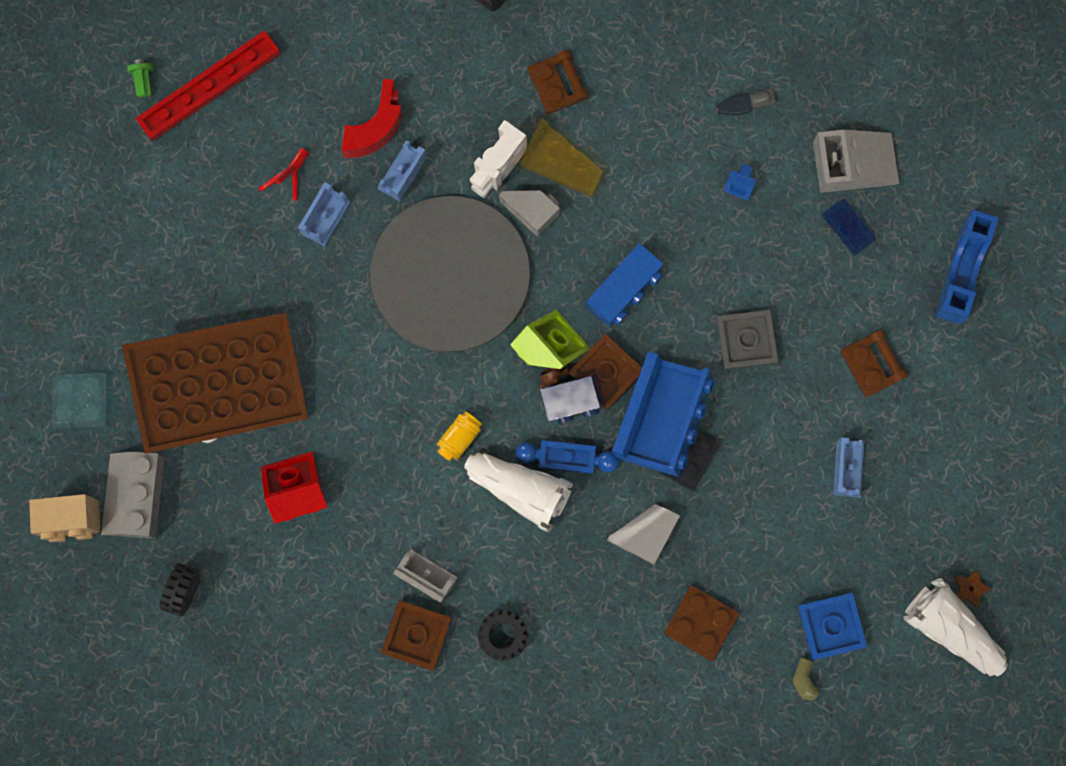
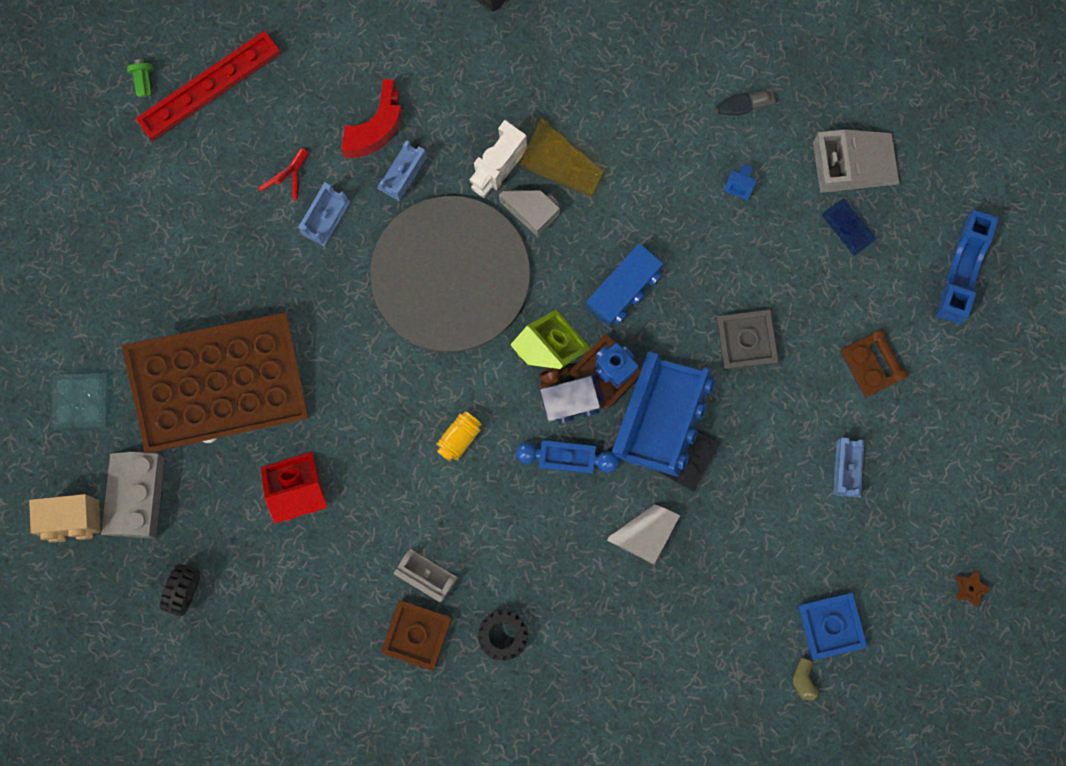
(526, 491): white cone -> none
(550, 87): reddish brown plate -> none
(615, 374): none -> blue brick
(701, 623): reddish brown plate -> none
(953, 625): white cone -> none

